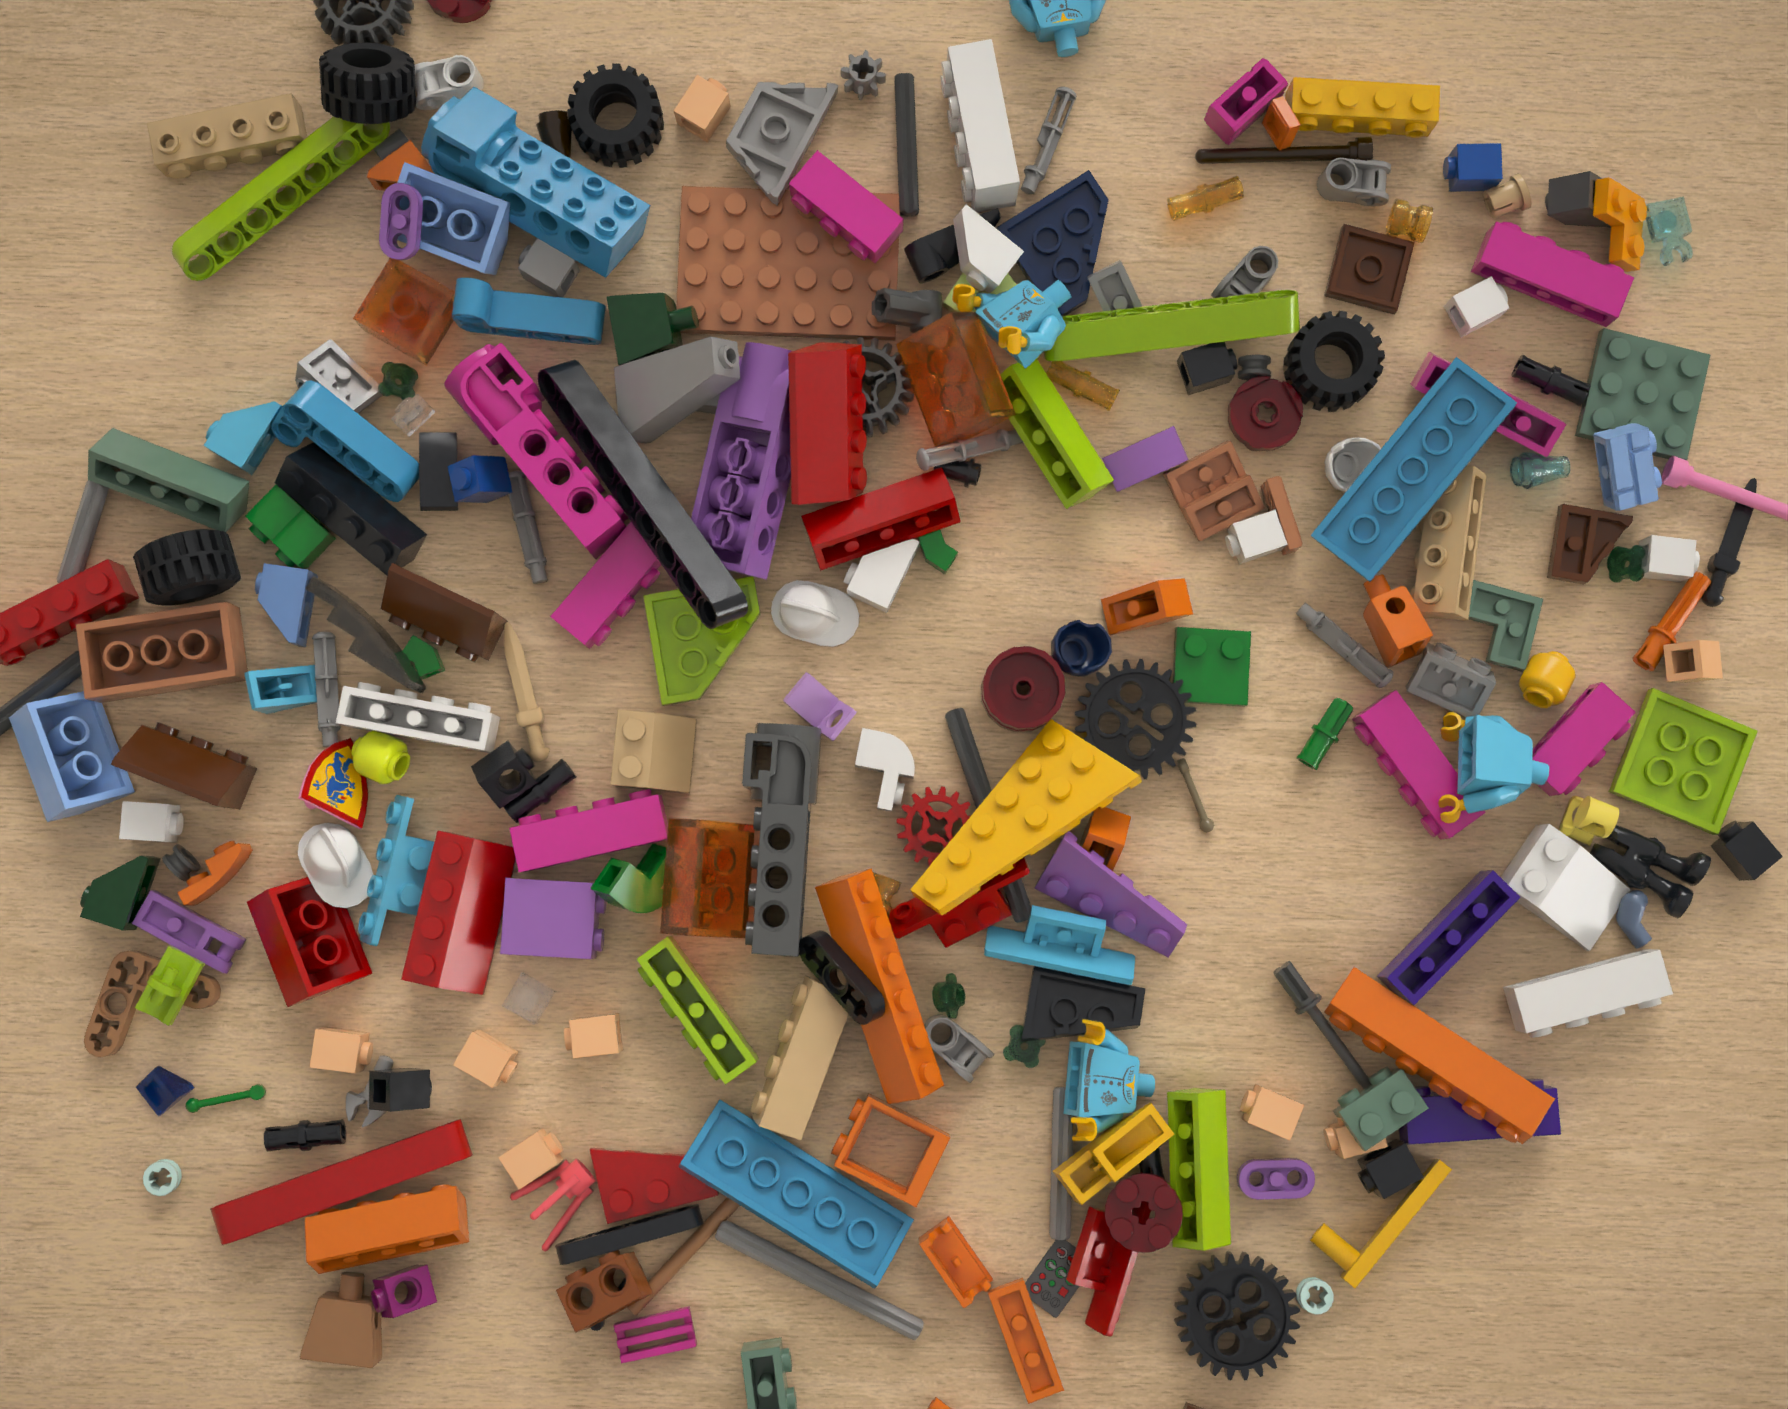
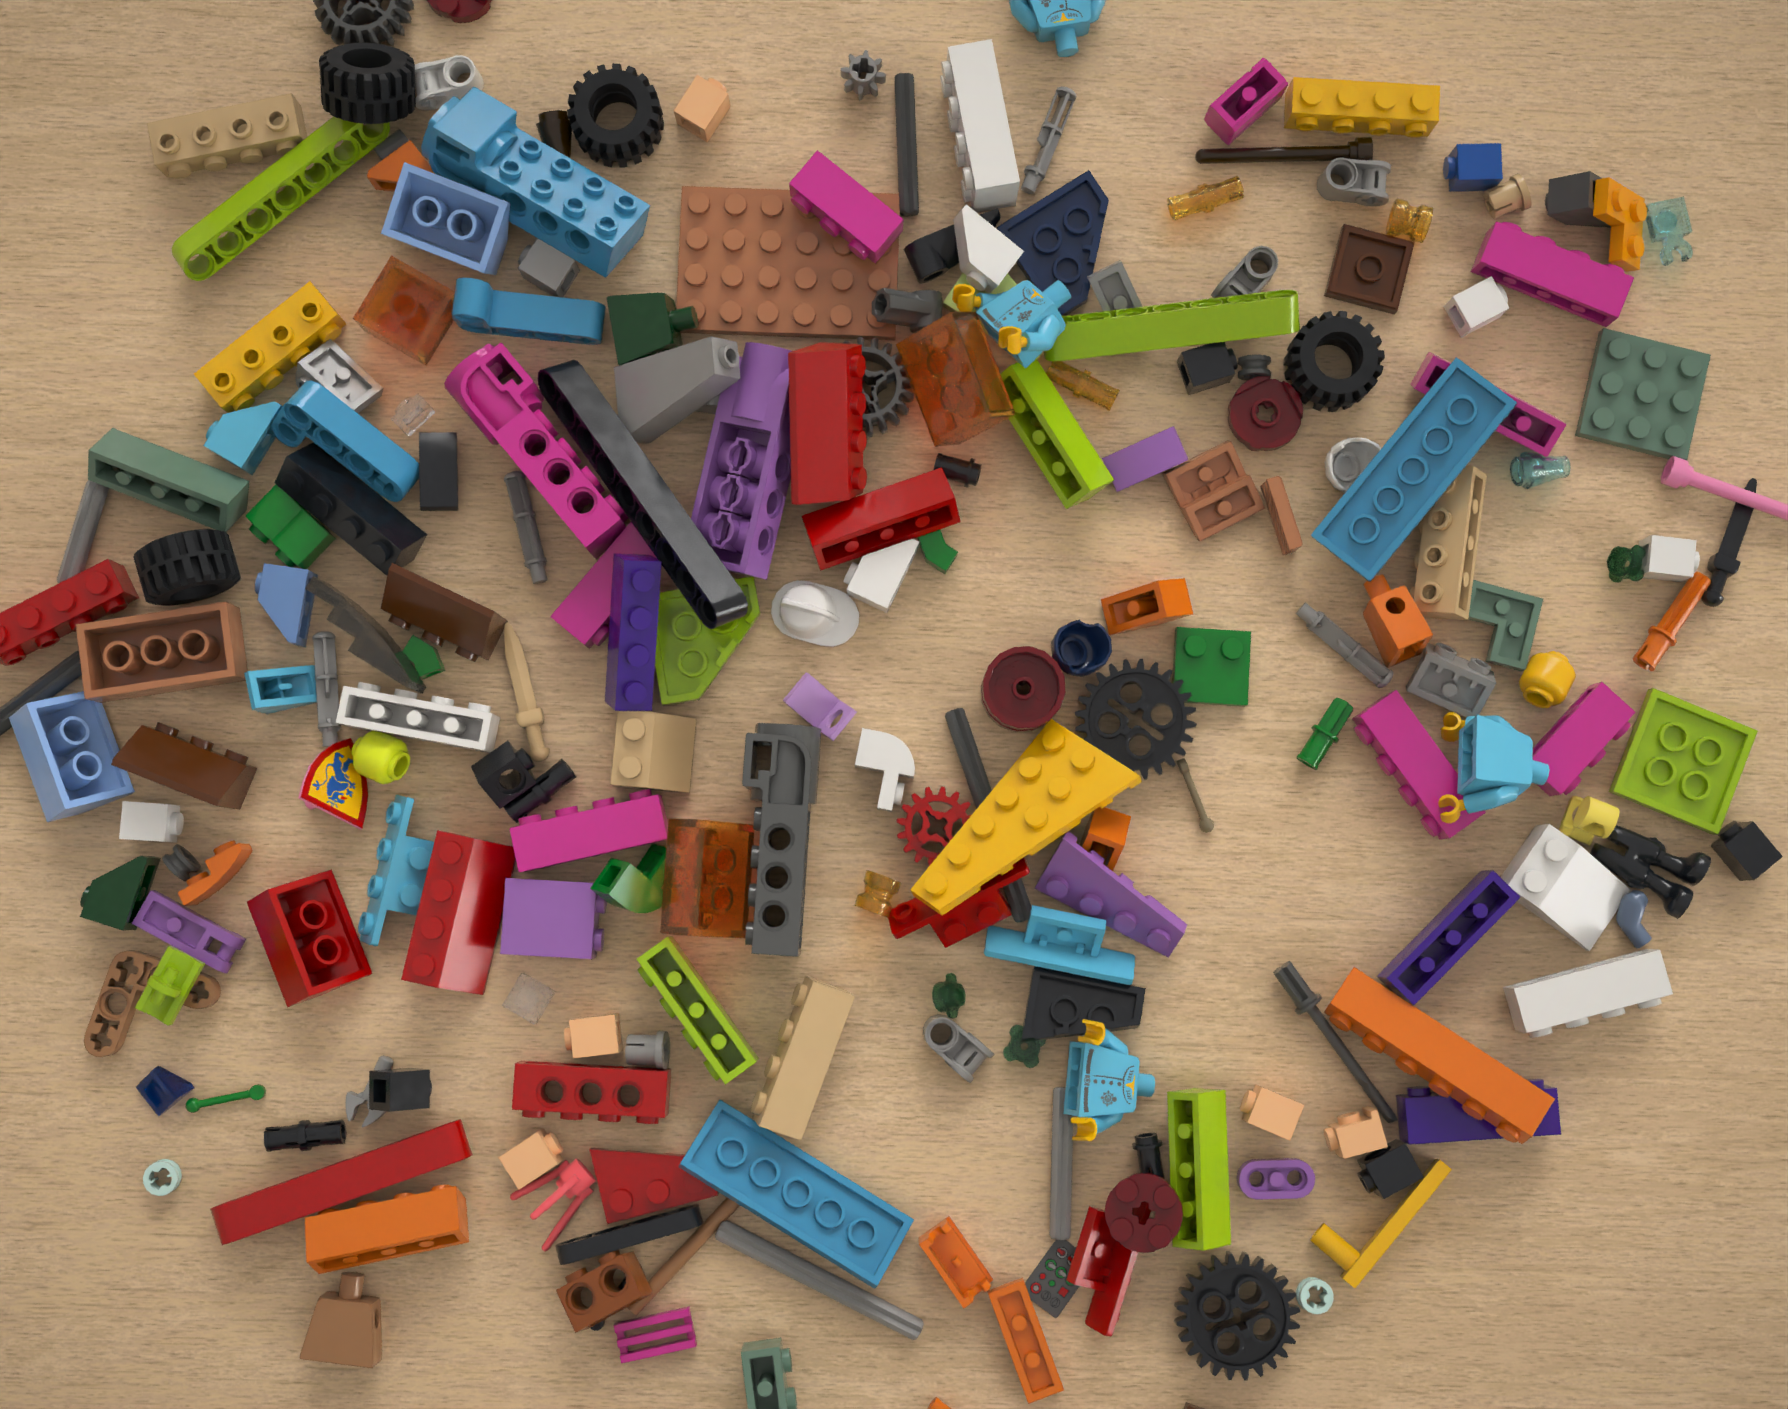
(270, 349): none -> yellow brick
(335, 864): white piece -> none
(341, 1050): light nougat brick -> none
(397, 221): medium lavender plate -> none
(398, 371): clear green plate -> none
(419, 1292): magenta brick -> none
(480, 479): blue brick -> none
(487, 1059): light nougat brick -> none
(531, 1098): none -> red brick
(632, 632): none -> dark purple brick
(648, 1049): none -> light grey bush
(778, 131): light grey wing -> none
(859, 995): black beam -> none
(898, 1037): orange brick -> none
(924, 1168): orange window -> none
(964, 449): light grey piece -> none
(1113, 1153): yellow slope -> none
(1255, 537): white brick -> none
(1281, 123): orange tile -> none
(1380, 1107): sand green bracket -> none
(1551, 380): black pin -> none
(1583, 541): reddish brown wing -> none
(1627, 466): light blue brick -> none
(1693, 661): light nougat brick -> none

